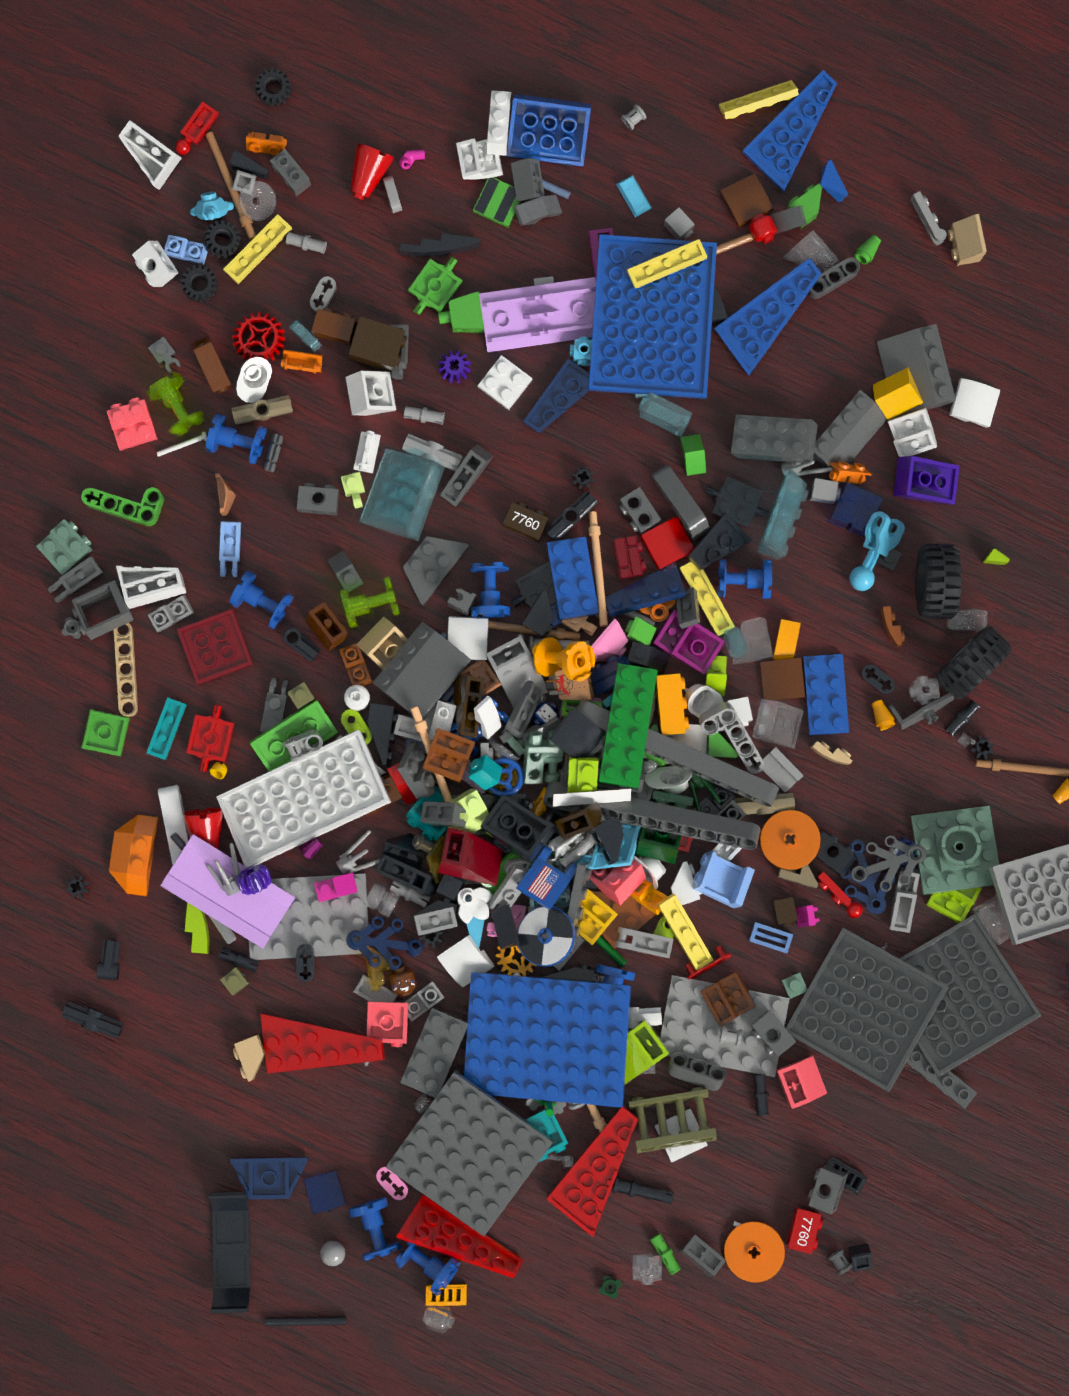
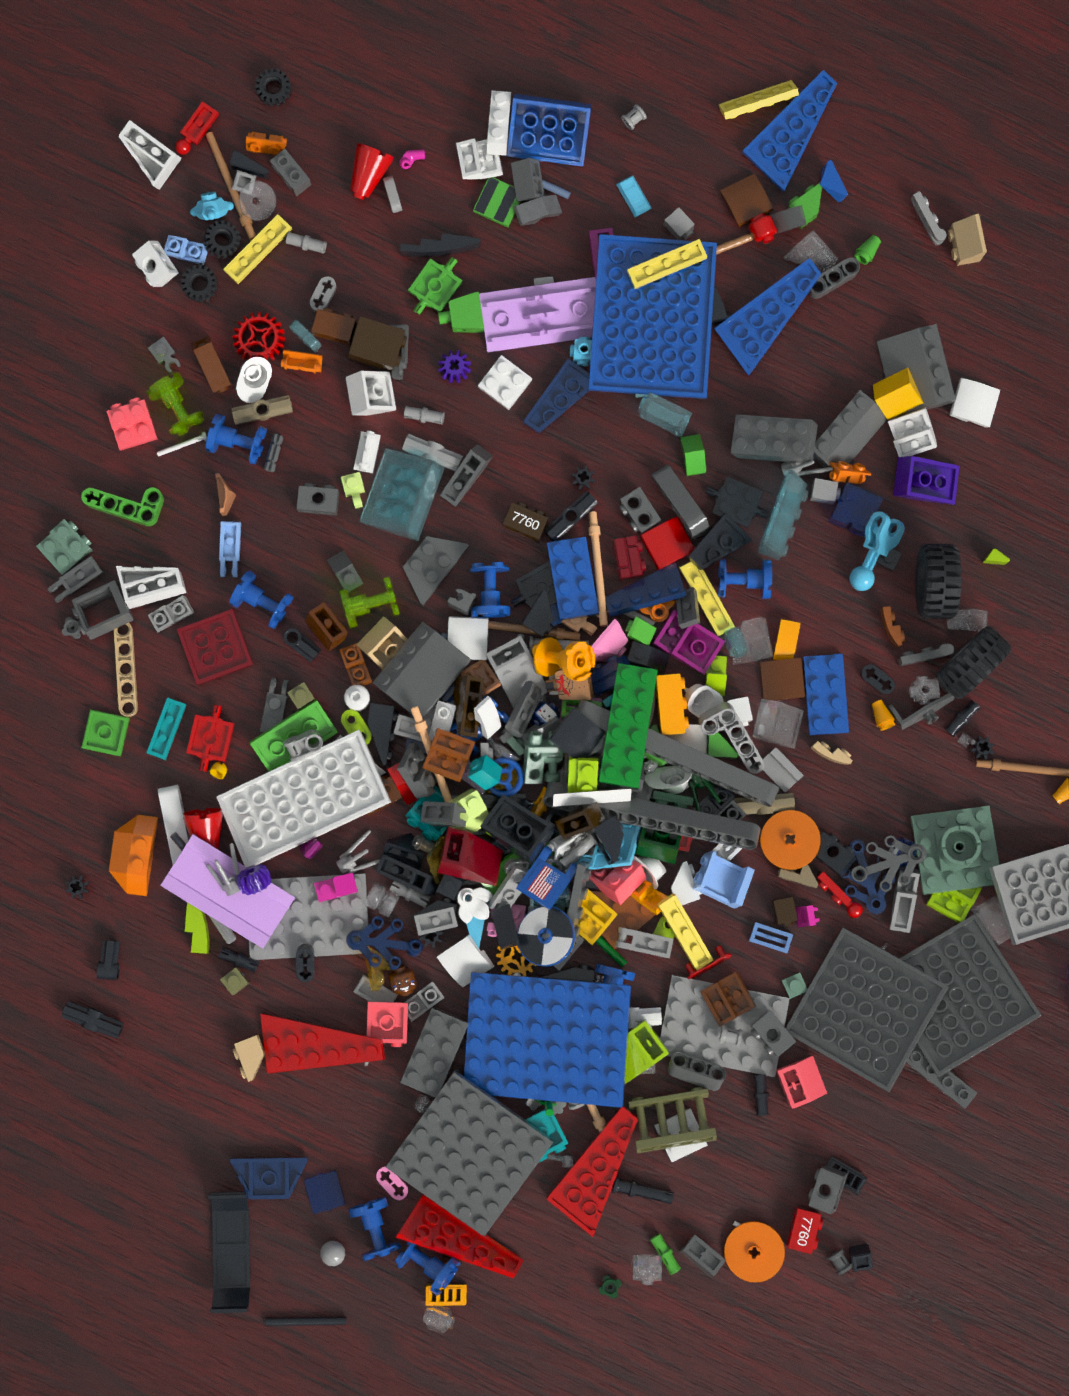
(925, 655): none -> dark grey hinge

